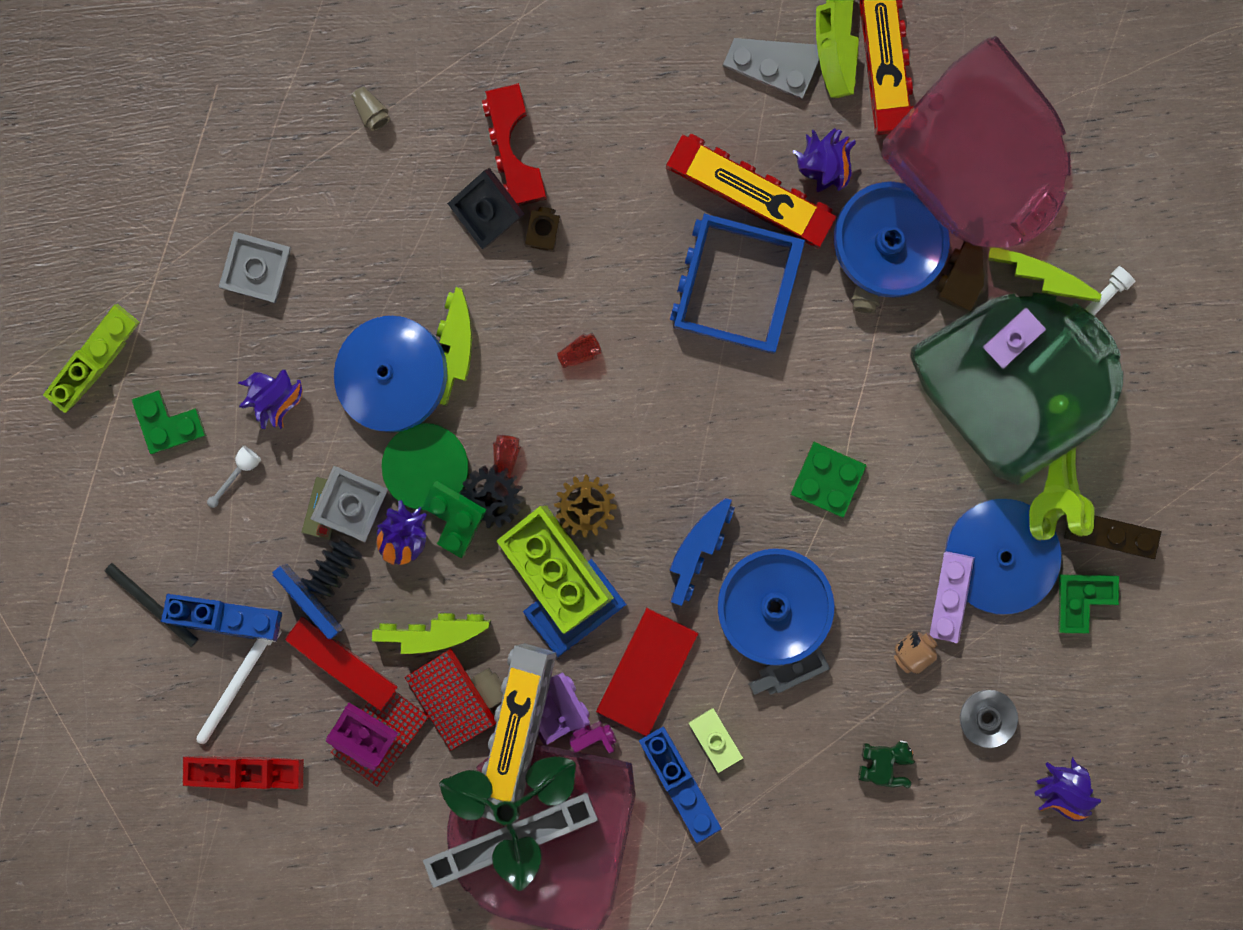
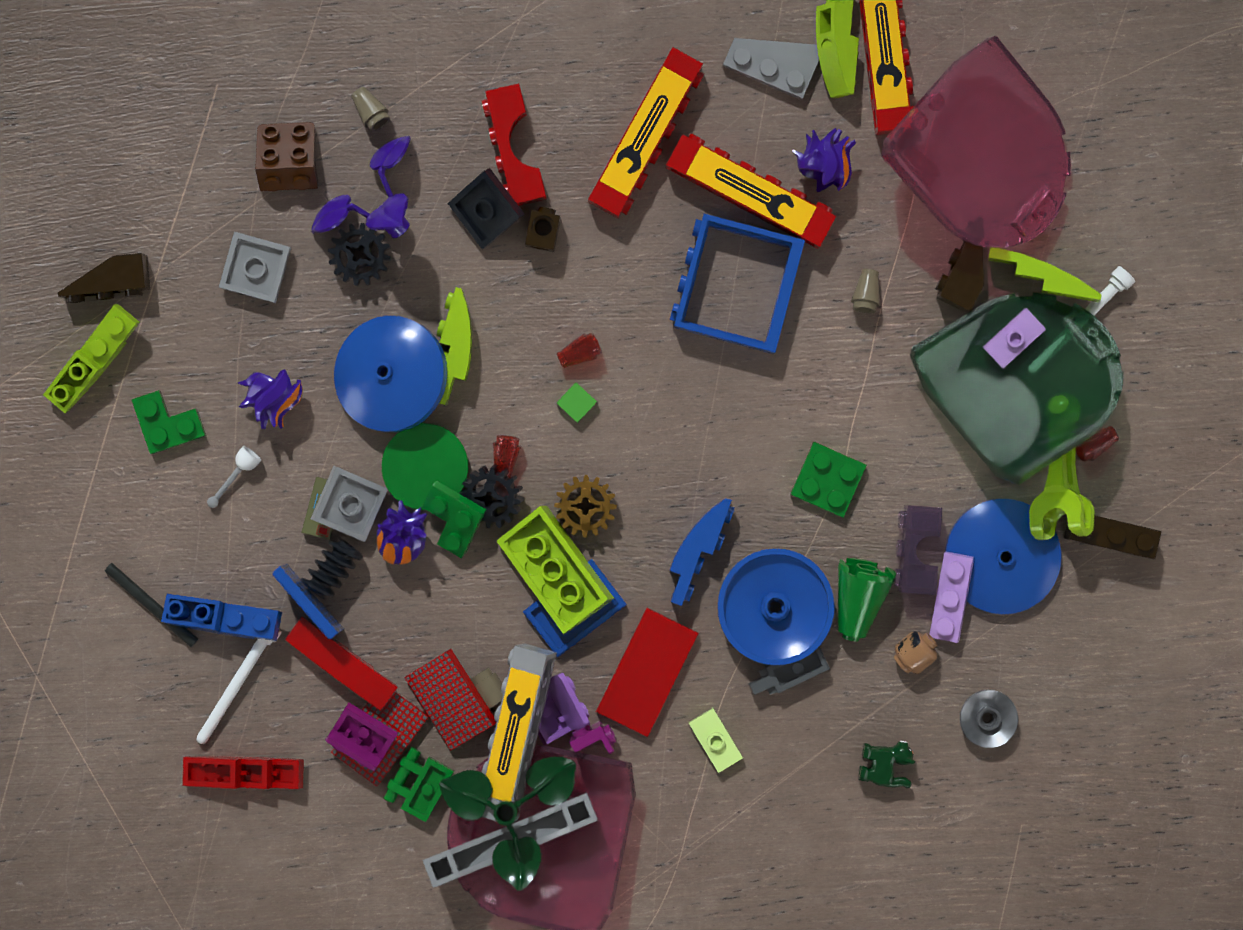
(115, 275): none -> dark brown slope
(286, 156): none -> reddish brown bracket
(365, 242): none -> black gear
(389, 214): none -> dark purple plant
(426, 790): none -> green plate
(444, 633): lime slope -> none
(576, 402): none -> bright green tile
(645, 133): none -> brick
(680, 784): blue slope -> none
(860, 595): none -> green cone
(896, 215): blue dish -> none
(913, 574): none -> clear purple arch
(1068, 791): dark purple hair -> none
(1077, 594): green plate -> none
(1097, 444): none -> clear red cone

